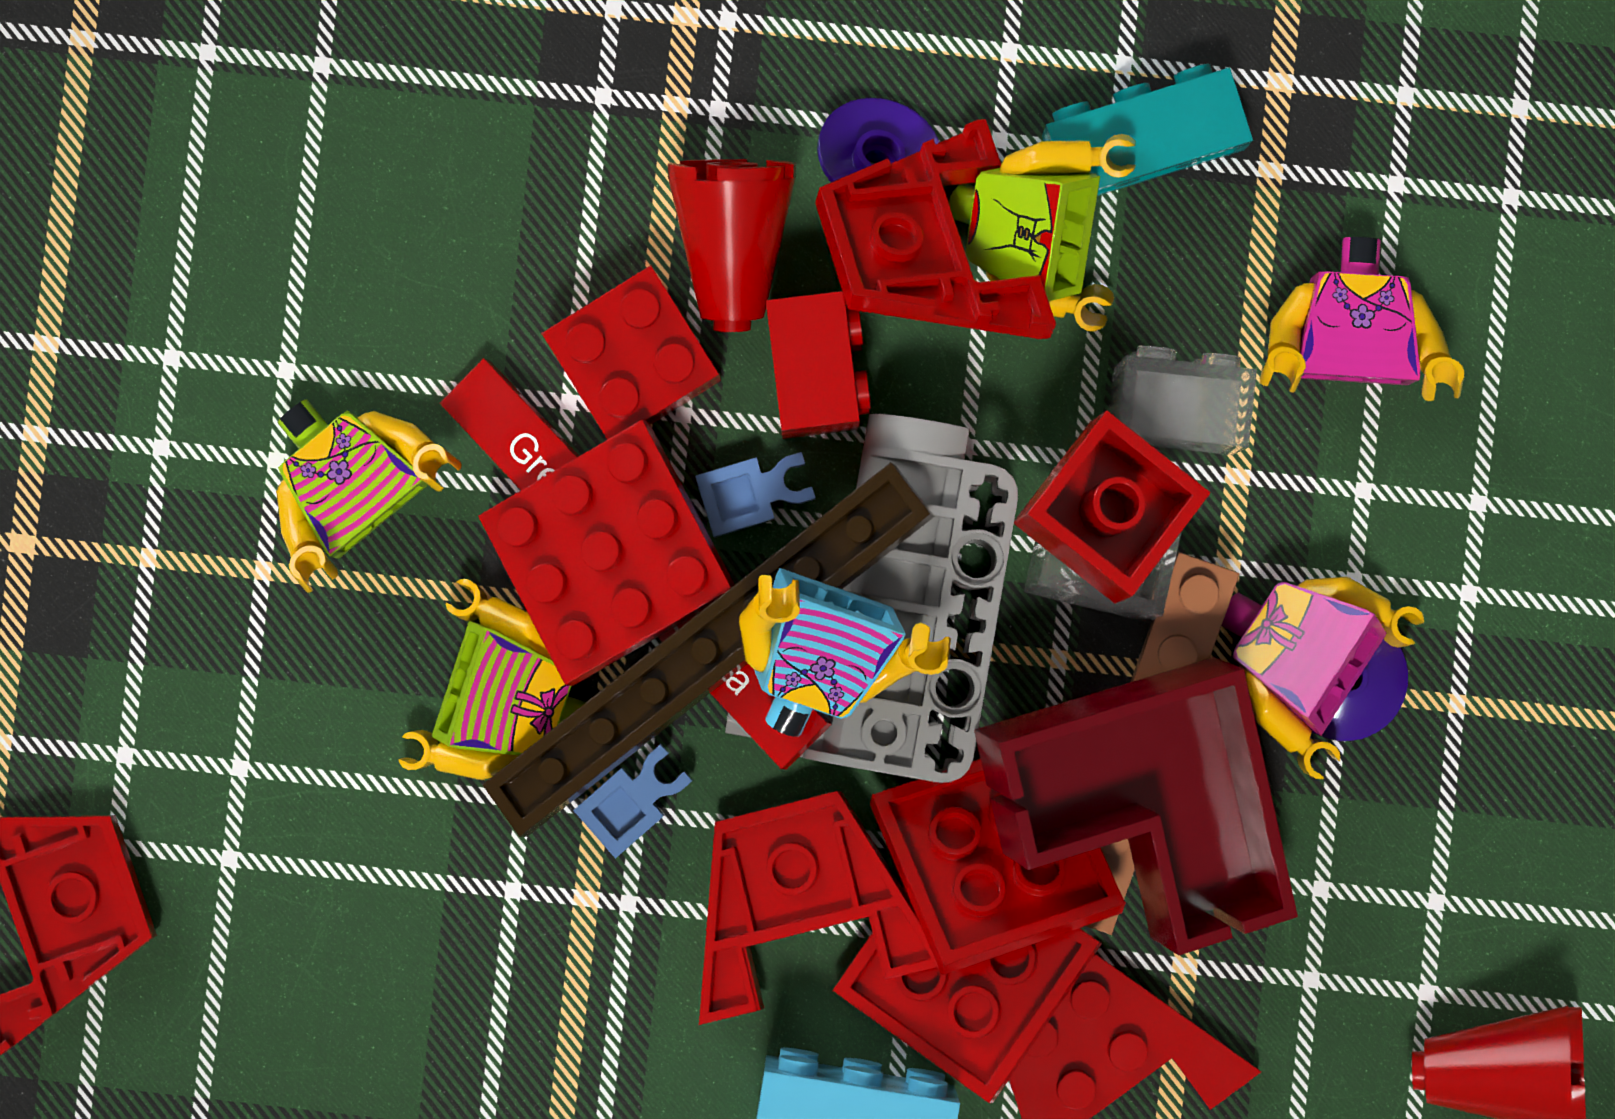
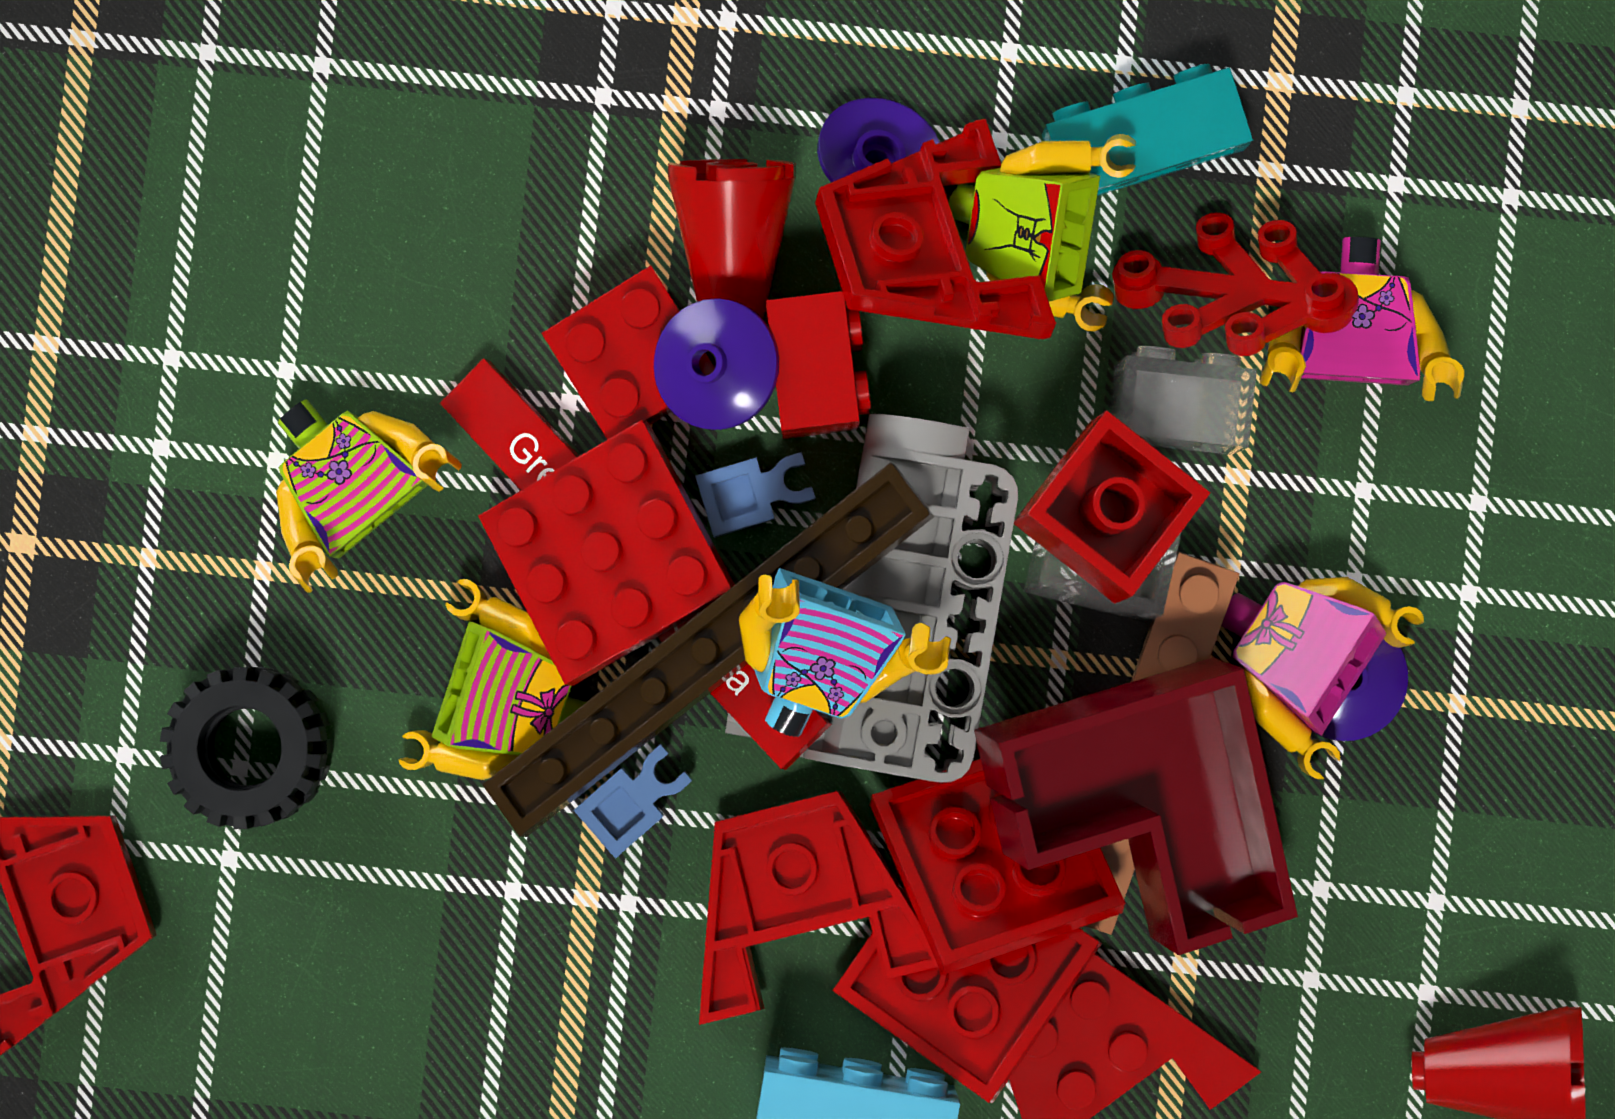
(192, 747): none -> black tyre
(743, 371): none -> dark purple dish
(1314, 298): none -> red plant

